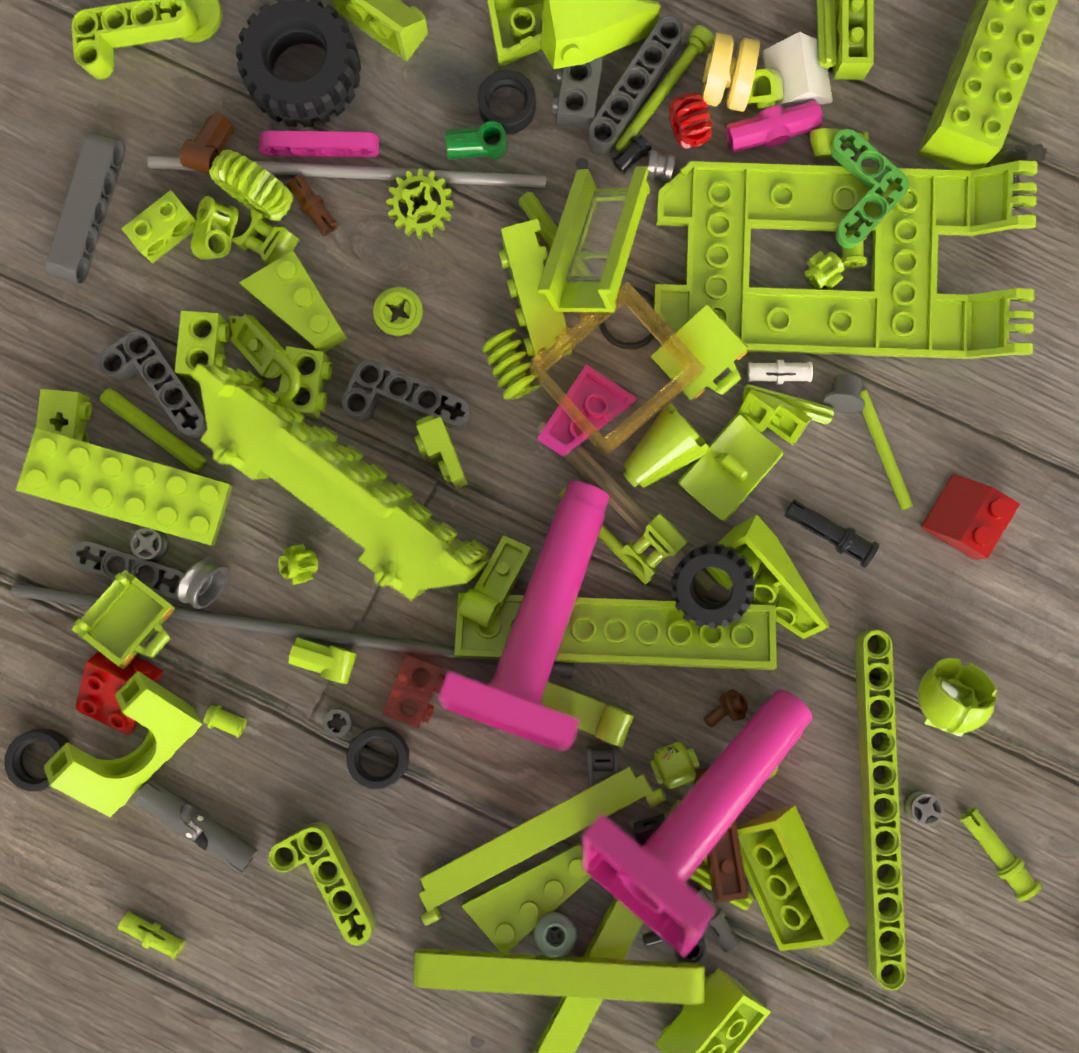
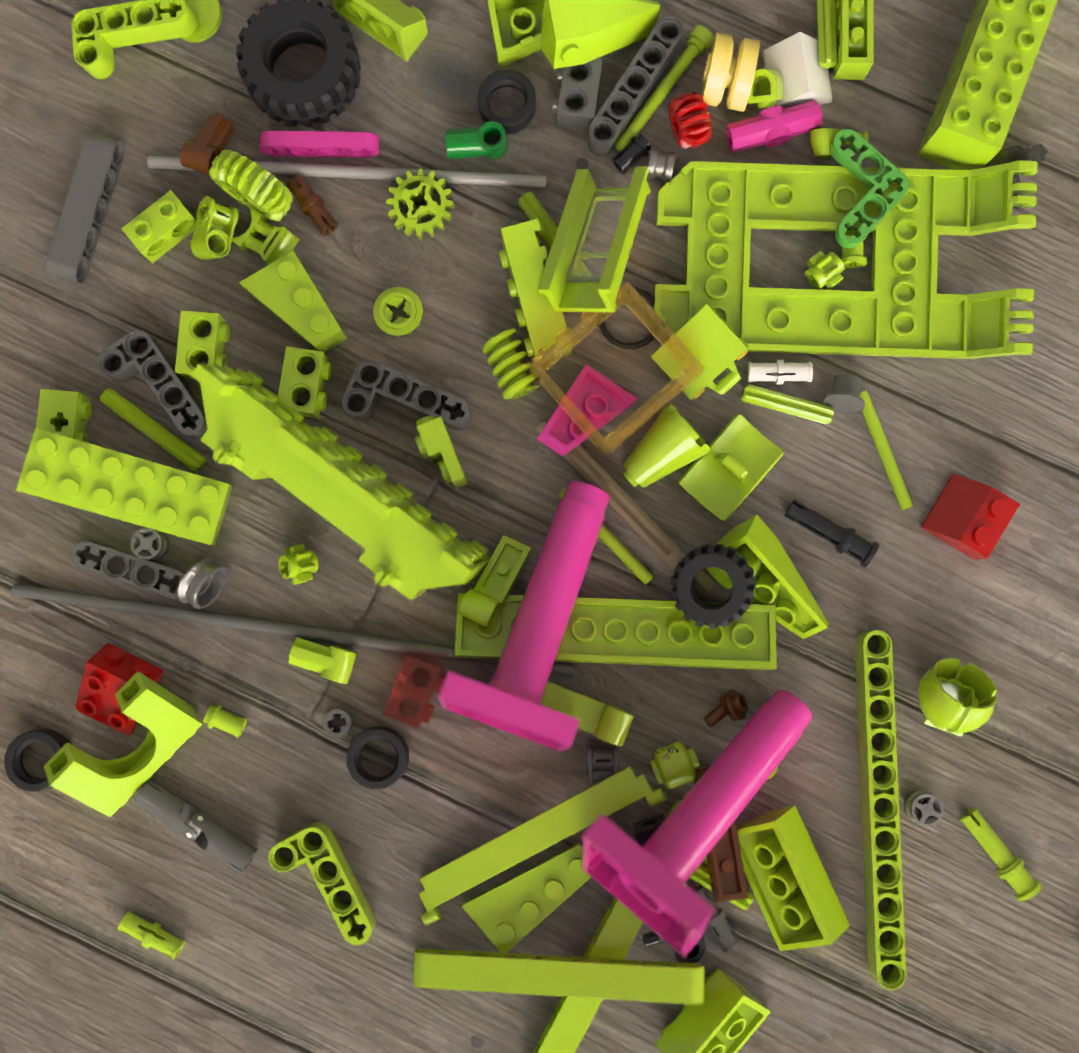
(125, 621): lime piece -> none
(264, 352): lime plate -> none
(559, 945): sand green head -> none
(663, 537): lime piece -> none
(769, 412): lime slope -> none

